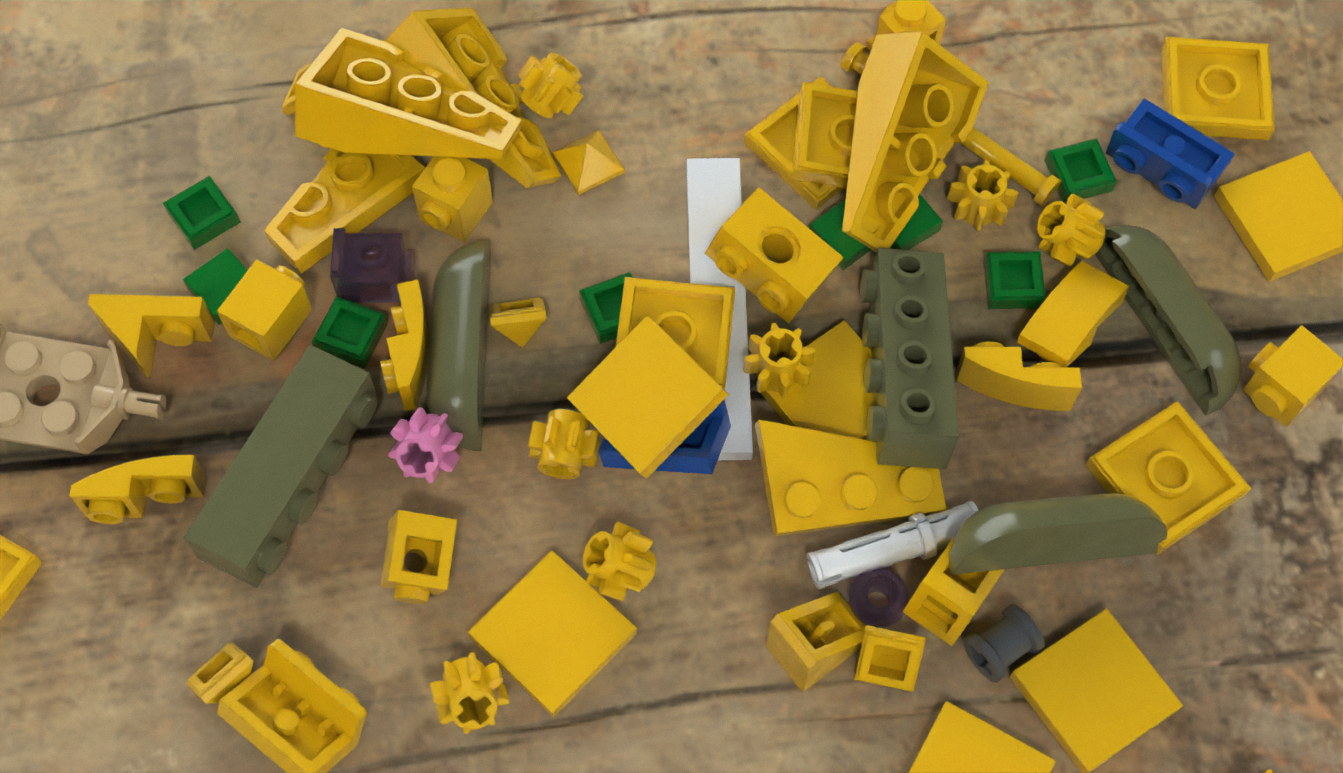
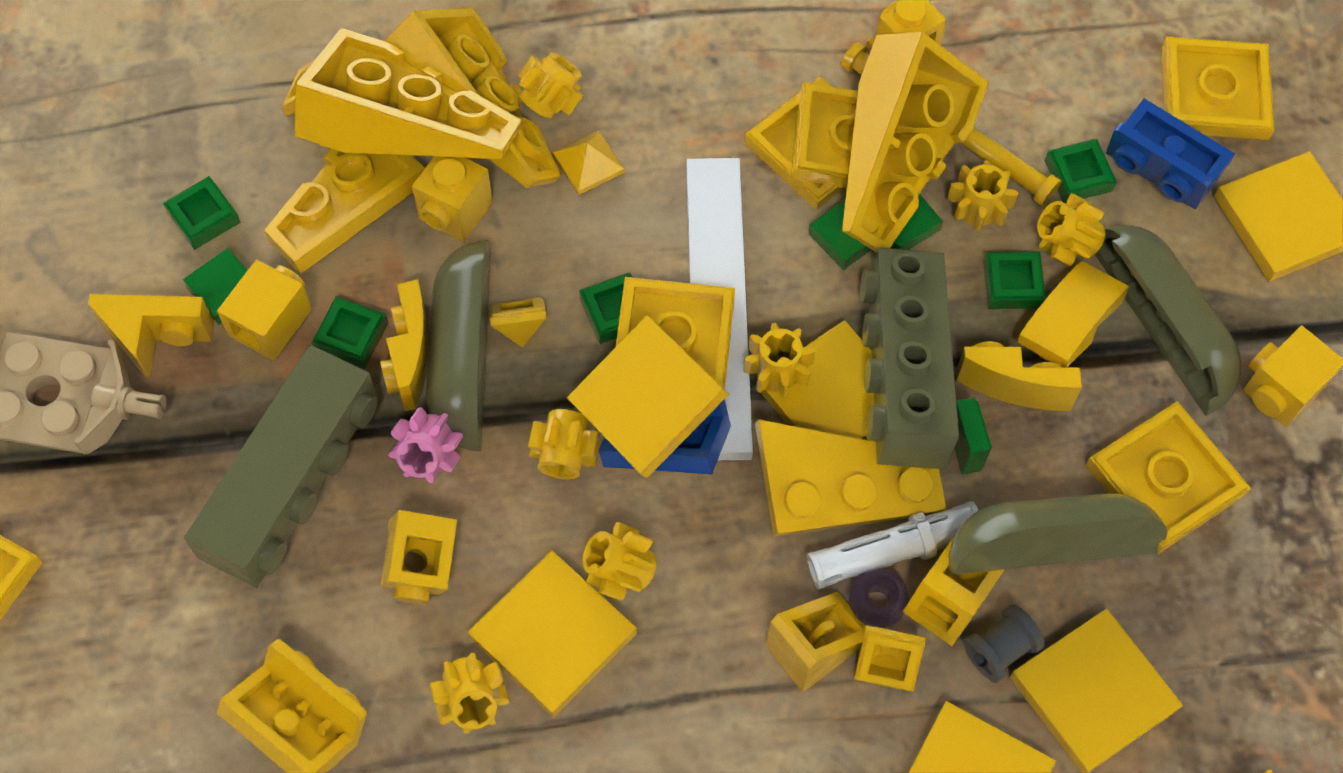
(123, 489): yellow slope -> none
(221, 674): yellow slope -> none
(370, 266): brick -> none
(768, 229): yellow brick -> none
(973, 441): none -> green tile

